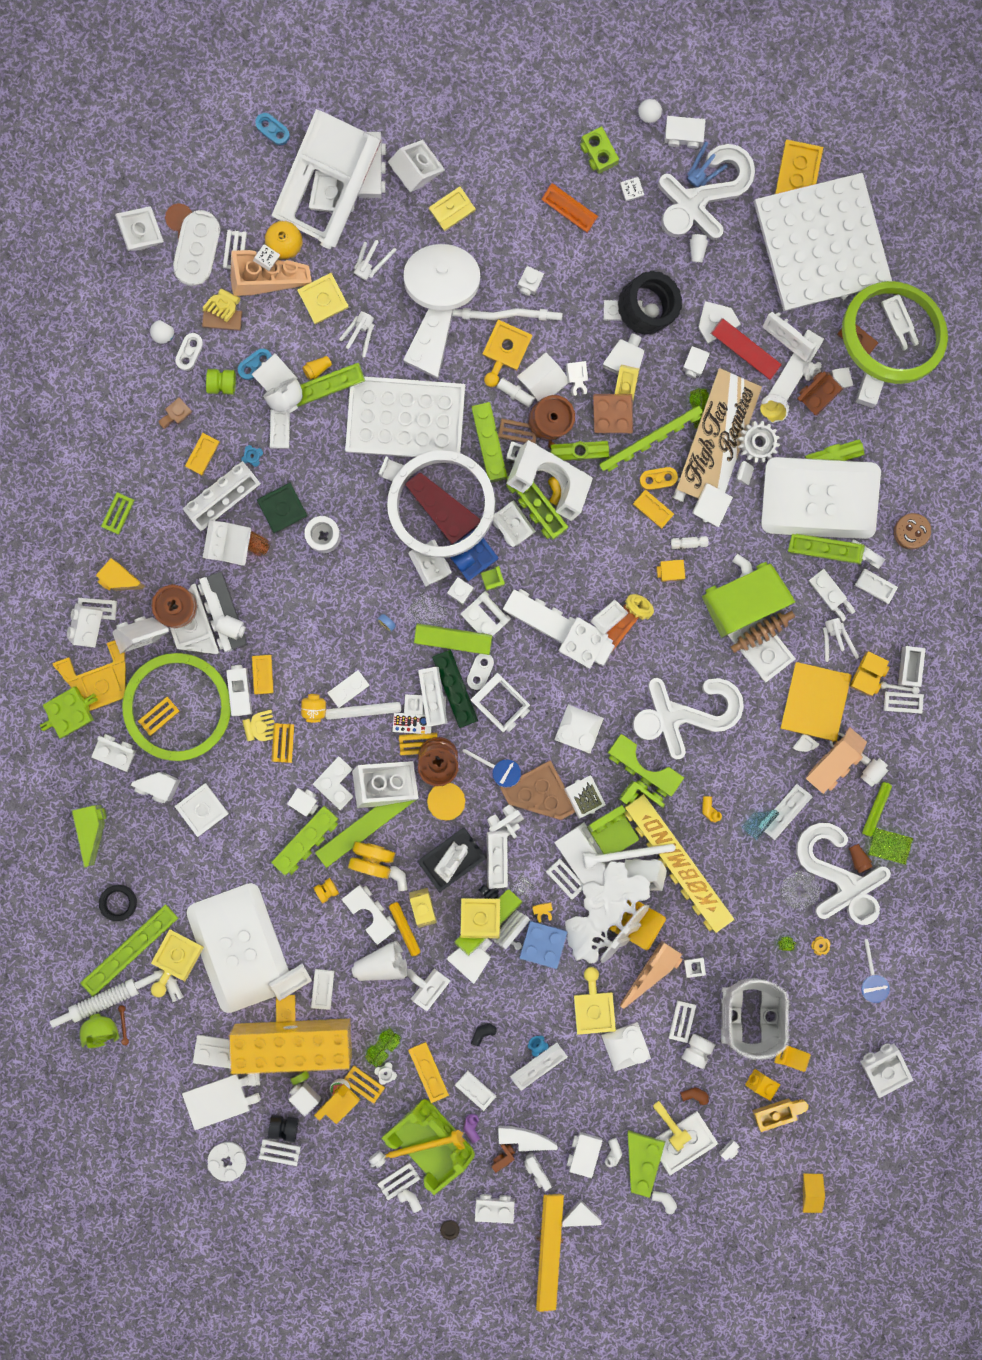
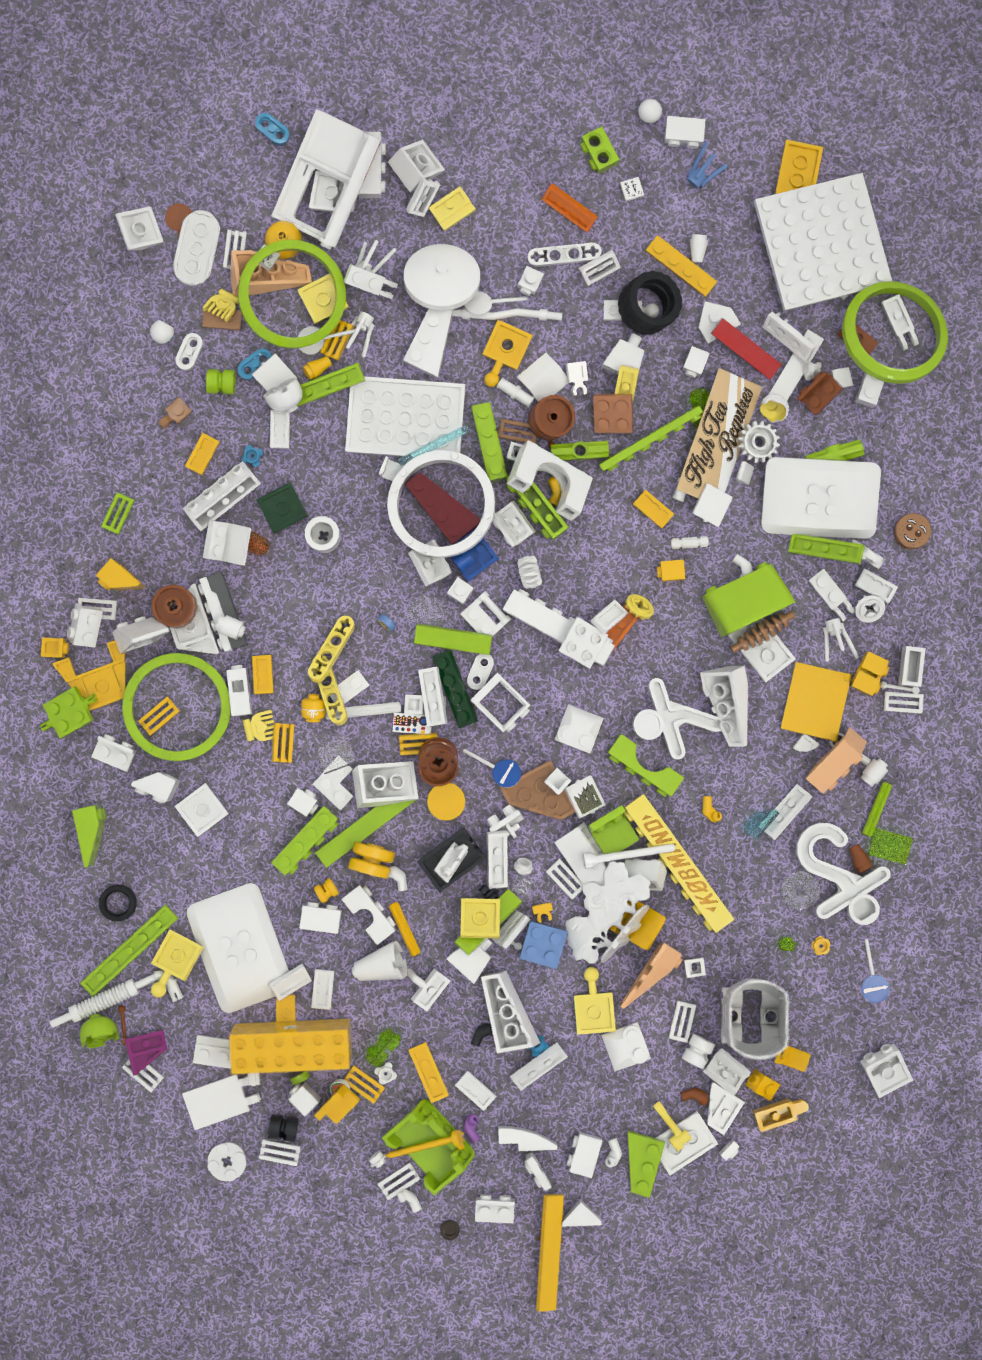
(54, 647): none -> yellow bracket
(145, 1049): none -> magenta wing
(146, 1075): none -> white tile
(258, 328): none -> lime piece
(315, 348): none -> white piece
(320, 918): none -> white piece
(326, 691): none -> light yellow beam
(327, 344): none -> yellow tile
(334, 650): none -> light yellow beam
(335, 754): none -> clear piece
(368, 281): none -> white hinge
(420, 197): none -> white tile
(422, 907): light yellow torso -> none
(433, 445): none -> clear light blue bar
(482, 303): none -> white piece
(492, 579): lime panel -> none
(501, 1160): dark orange bracket -> none
(507, 1015): none -> white wedge
(523, 866): none -> white plate
(529, 572): none -> white gear
(557, 781): none -> white panel
(563, 250): none -> white beam
(595, 262): none -> white tile
(630, 794): lime bracket -> none
(658, 478): yellow plate -> none
(666, 1199): white arm -> none
(681, 266): none -> yellow plate
(691, 202): white piece -> none
(722, 1108): none -> white wing
(726, 1071): none -> white bracket
(729, 696): none -> white wedge
(813, 1193): yellow slope -> none
(870, 615): none -> white gear

